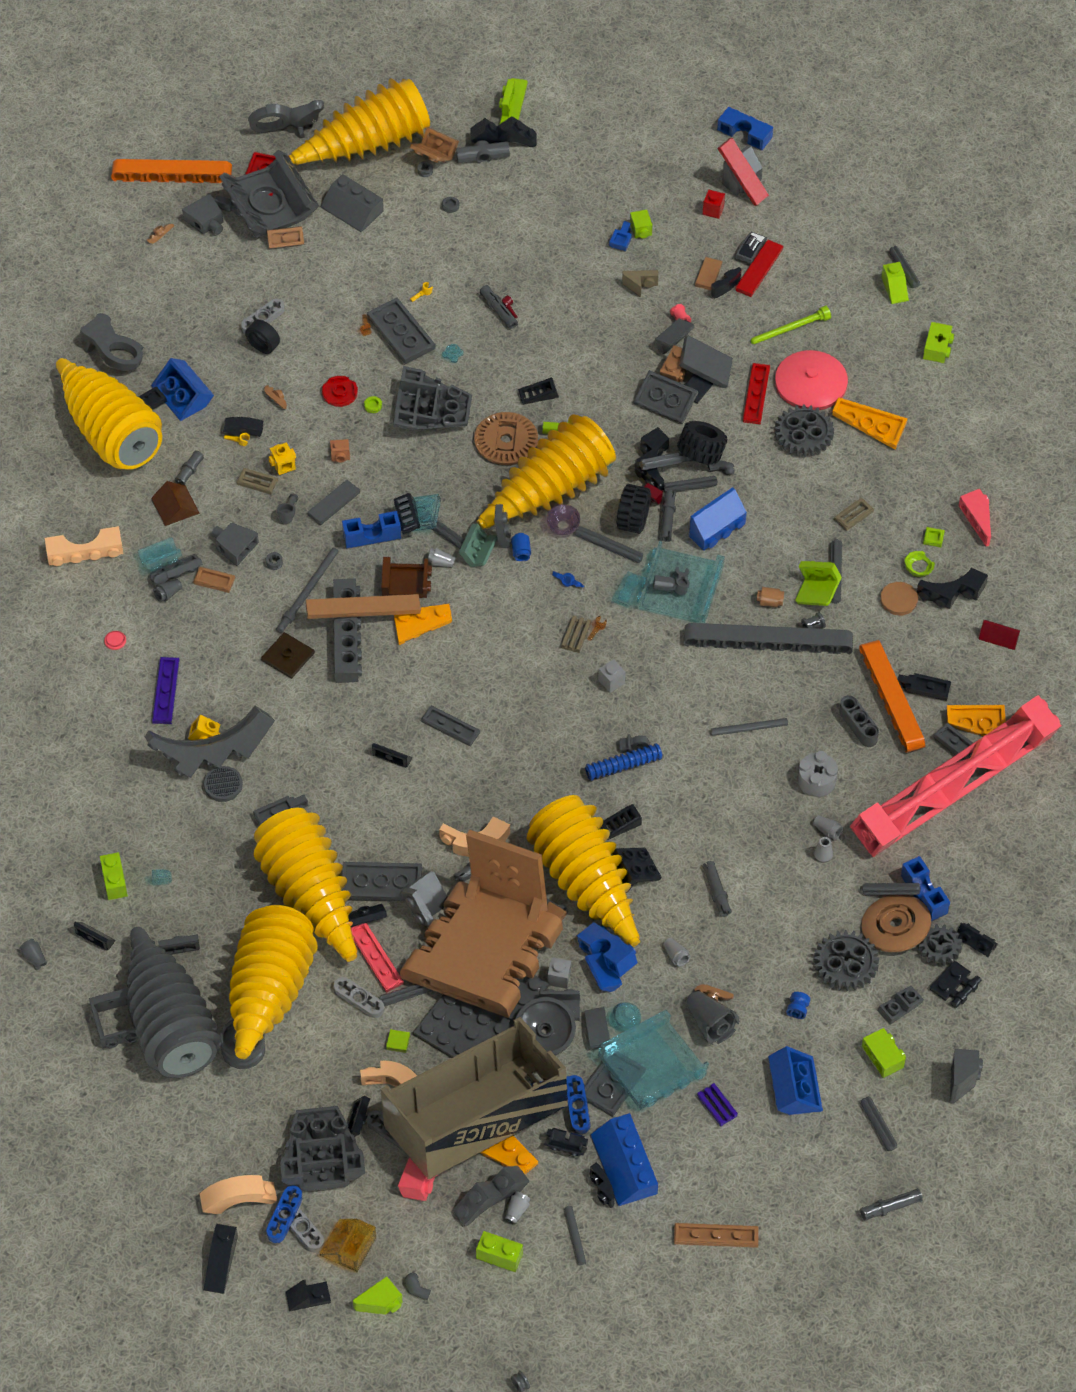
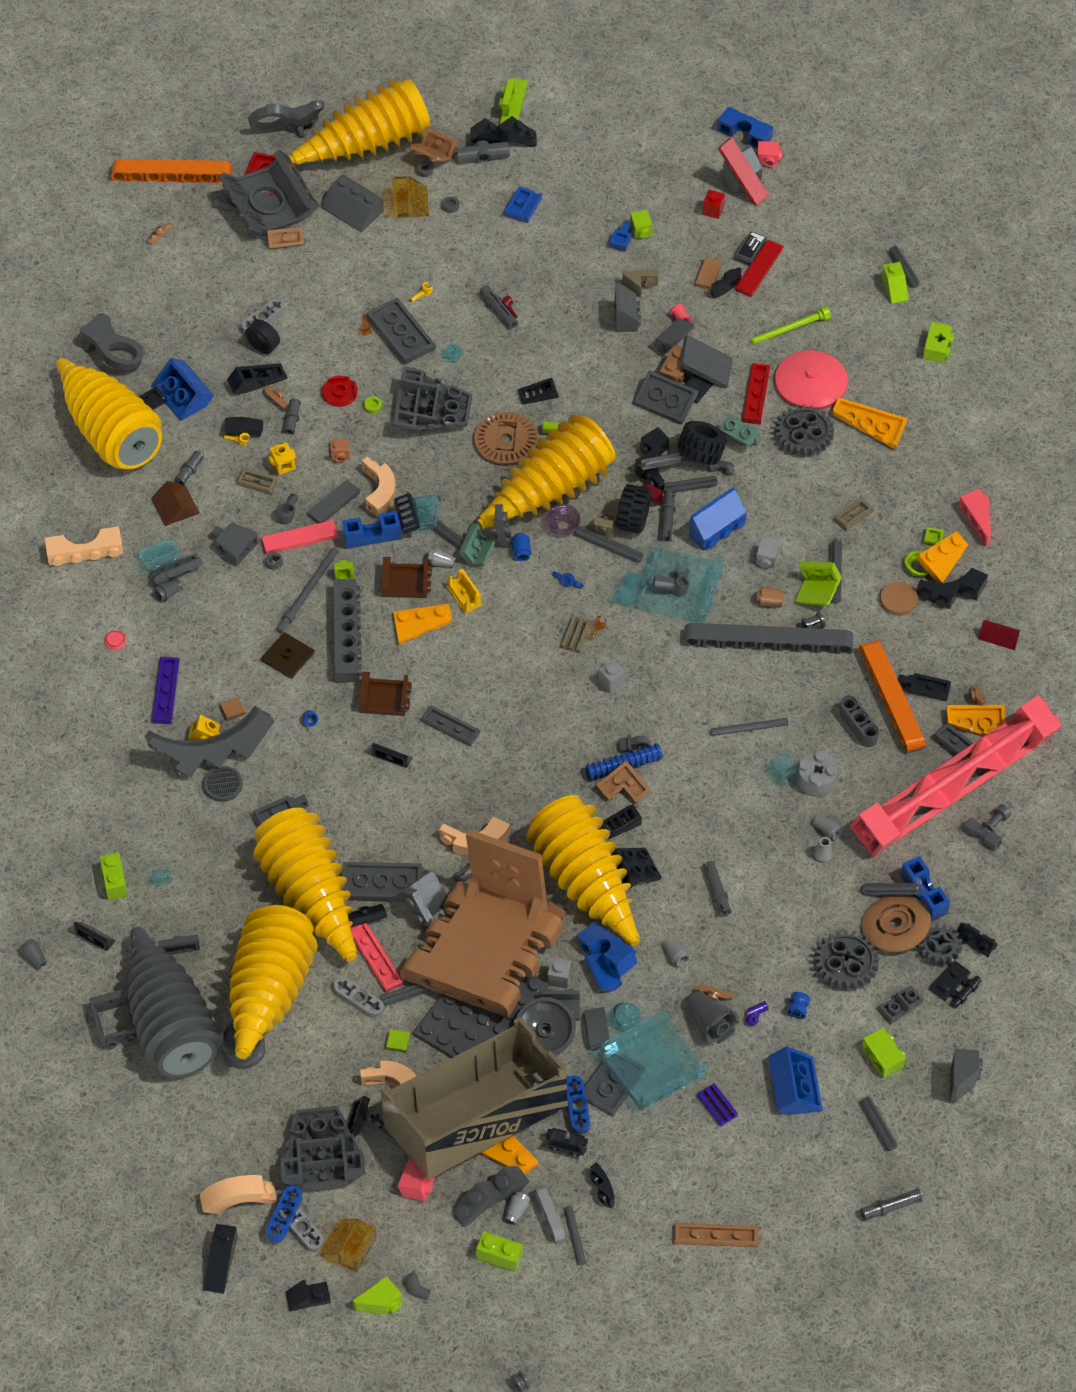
(204, 215): dark grey torso -> none
(214, 579): medium nougat tile -> none
(232, 709): none -> medium nougat tile
(251, 378): none -> black slope
(292, 416): none -> dark grey pin
(300, 537): none -> coral tile
(313, 716): none -> blue hinge
(344, 570): none -> lime tile
(363, 606): medium nougat tile -> none
(383, 497): none -> light nougat arch
(384, 695): none -> reddish brown panel
(409, 197): none -> clear yellow slope
(464, 592): none -> yellow hinge
(523, 204): none -> blue plate
(548, 1209): none -> light grey beam
(605, 524): none -> dark tan slope
(624, 778): none -> medium nougat plate
(625, 1160): blue slope -> none
(626, 309): none -> dark grey slope
(740, 431): none -> sand green bracket
(753, 1013): none -> dark purple arm
(767, 553): none -> light grey brick
(769, 153): none -> coral brick
(784, 769): none -> clear light blue panel
(942, 556): none -> light orange wing
(977, 695): none -> medium nougat piece
(986, 830): none -> dark grey bar

